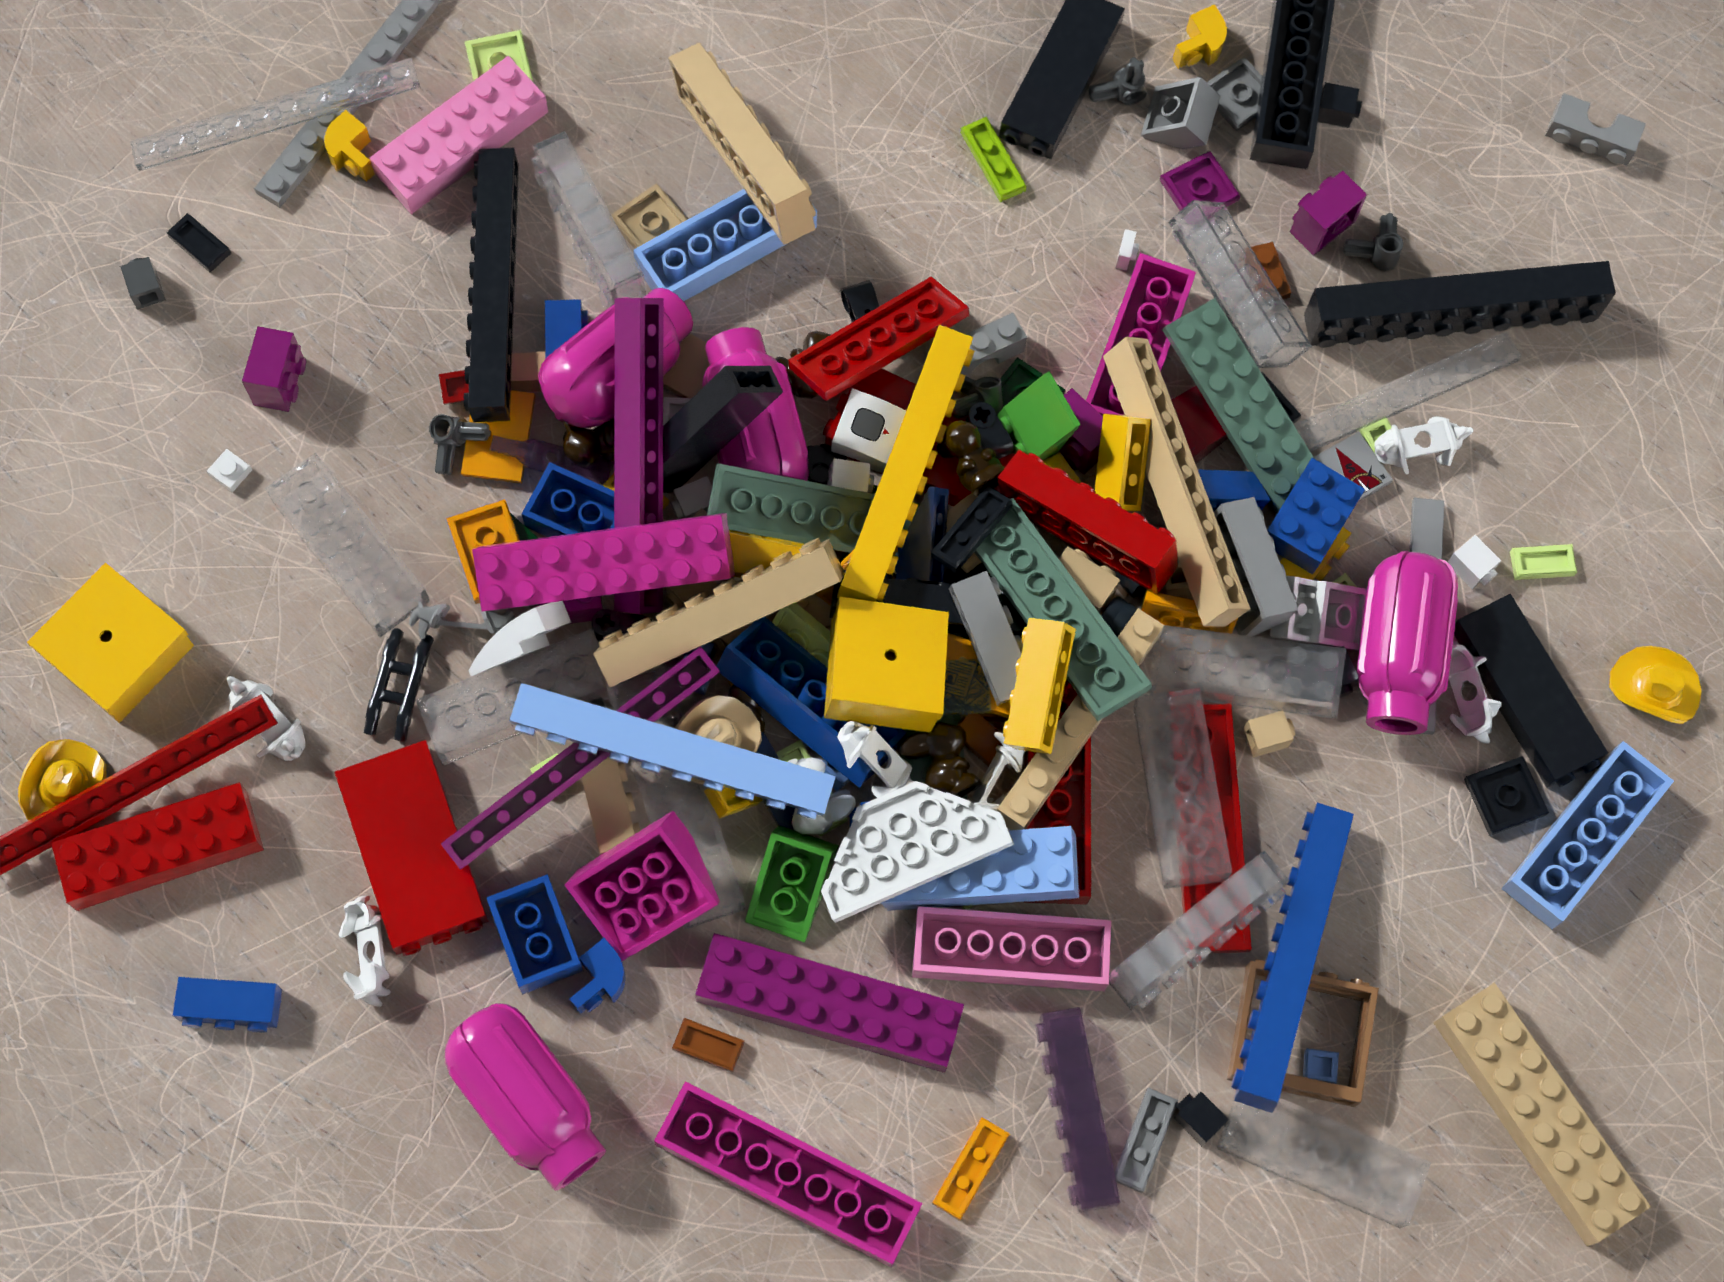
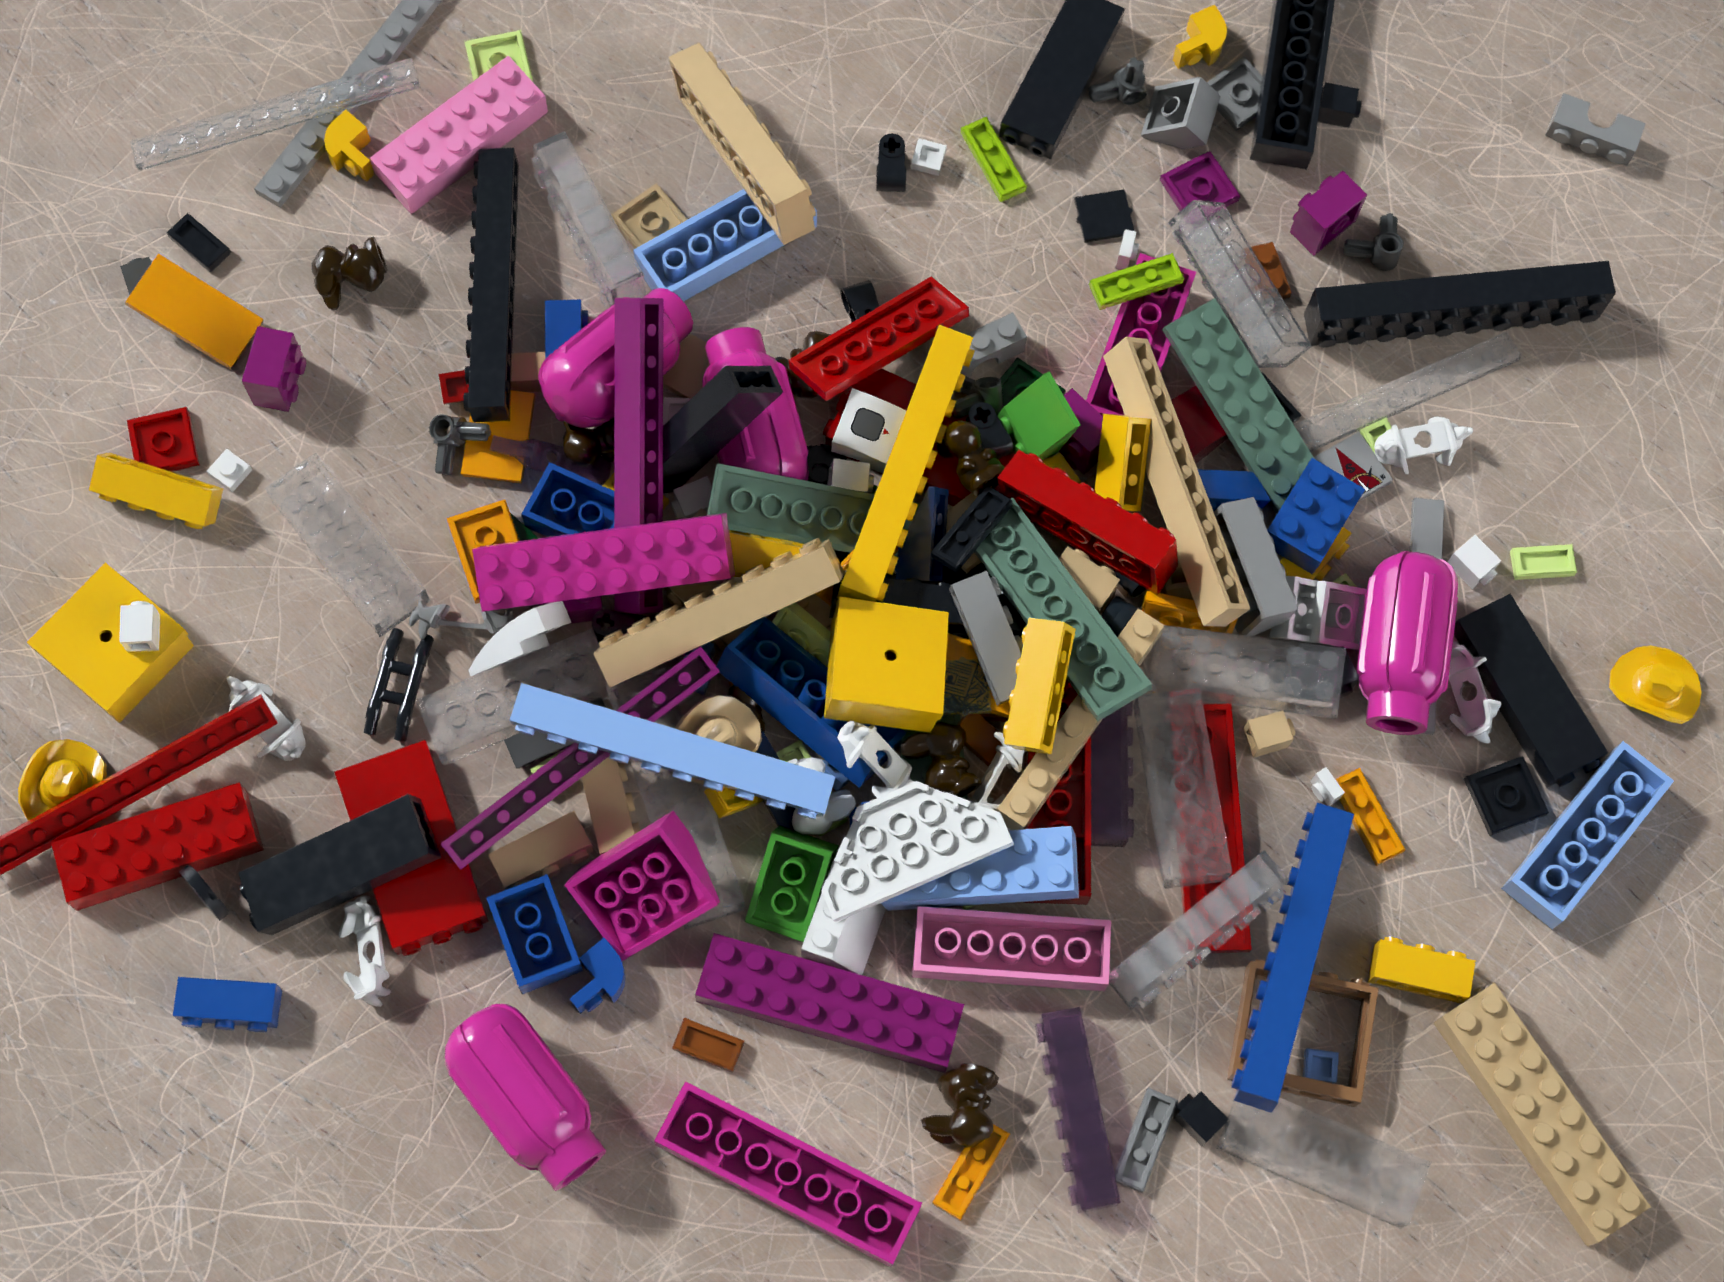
(139, 627): none -> white brick
(155, 490): none -> yellow brick
(164, 440): none -> red tile
(194, 311): none -> light orange tile
(204, 892): none -> black tile
(339, 865): none -> black brick
(358, 266): none -> dark brown animal
(528, 749): none -> dark grey slope
(542, 852): none -> tan brick
(842, 943): none -> white slope
(891, 166): none -> black piece
(928, 157): none -> white plate
(965, 1093): none -> dark brown animal
(1103, 215): none -> black piece
(1110, 780): none -> clear purple brick
(1136, 281): none -> lime tile
(1326, 787): none -> white plate
(1369, 818): none -> light orange tile
(1421, 970): none -> yellow brick

